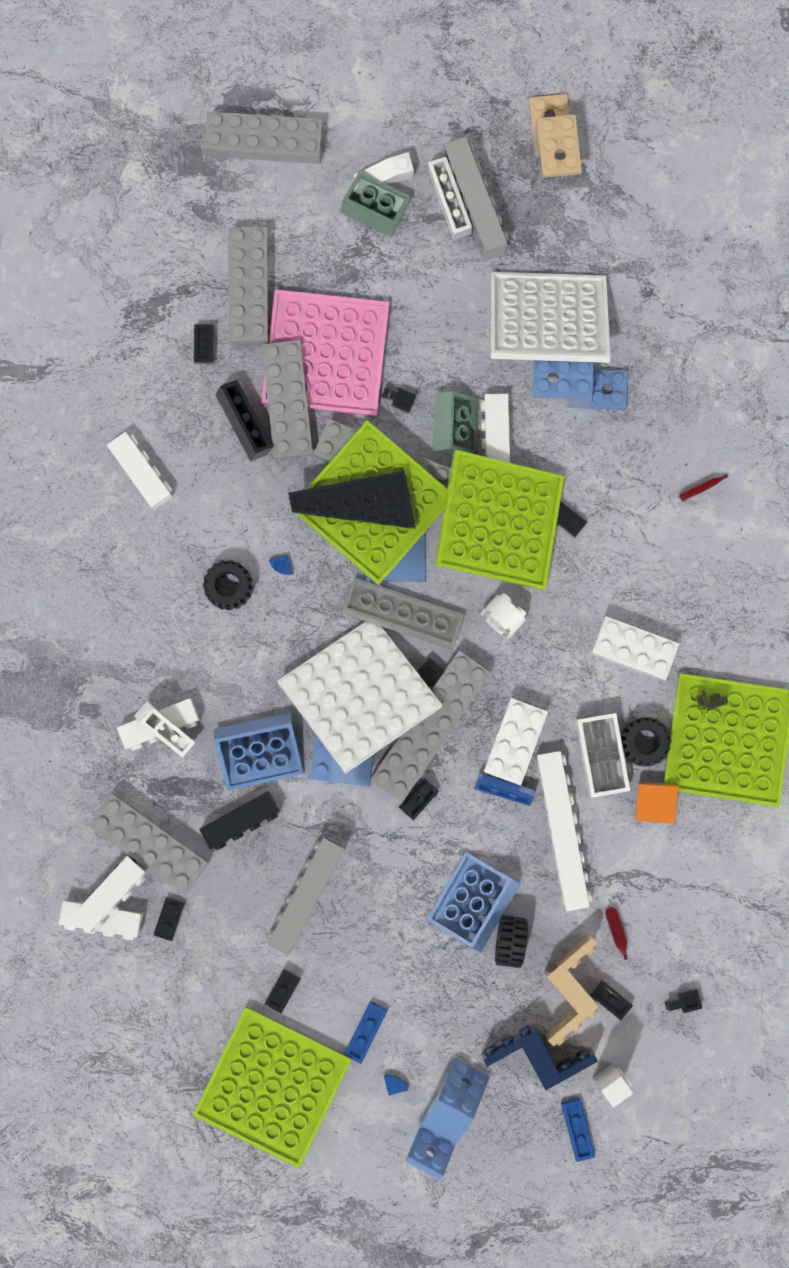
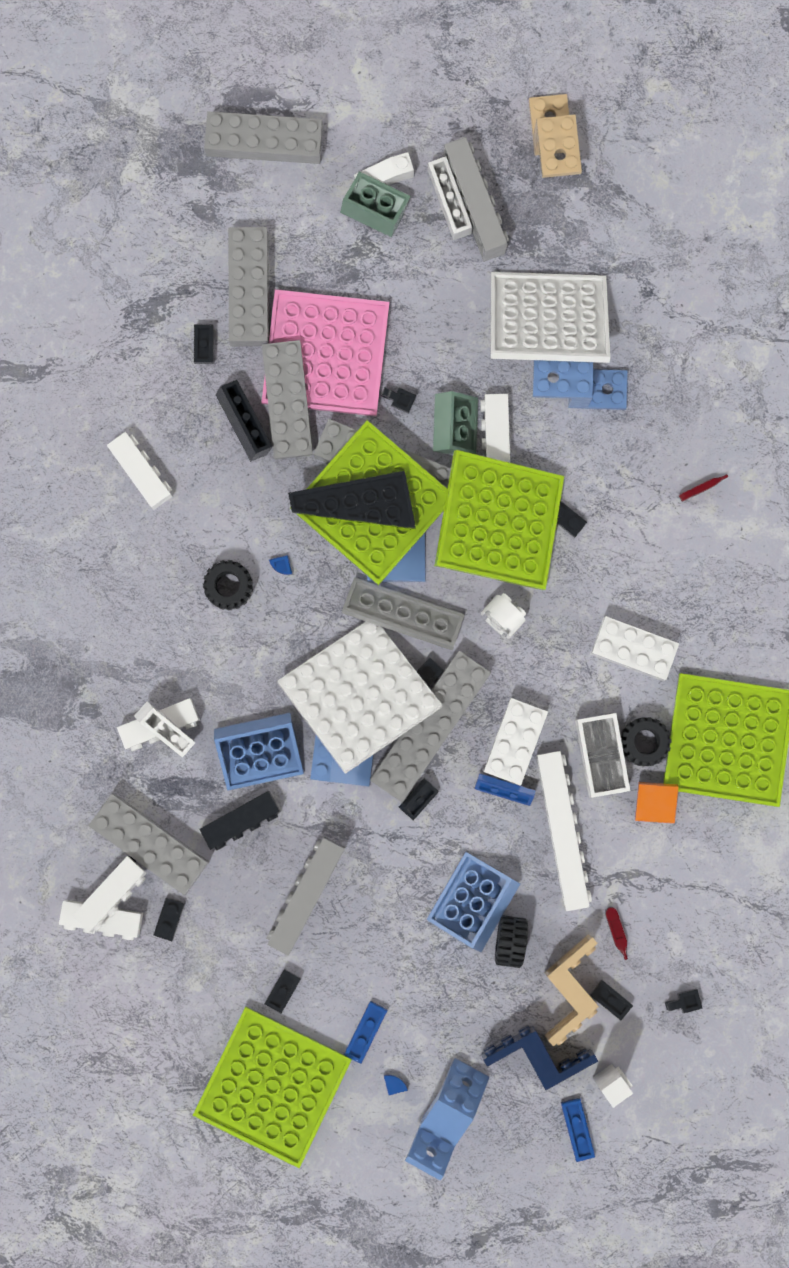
(715, 701): clear smoke bracket -> none

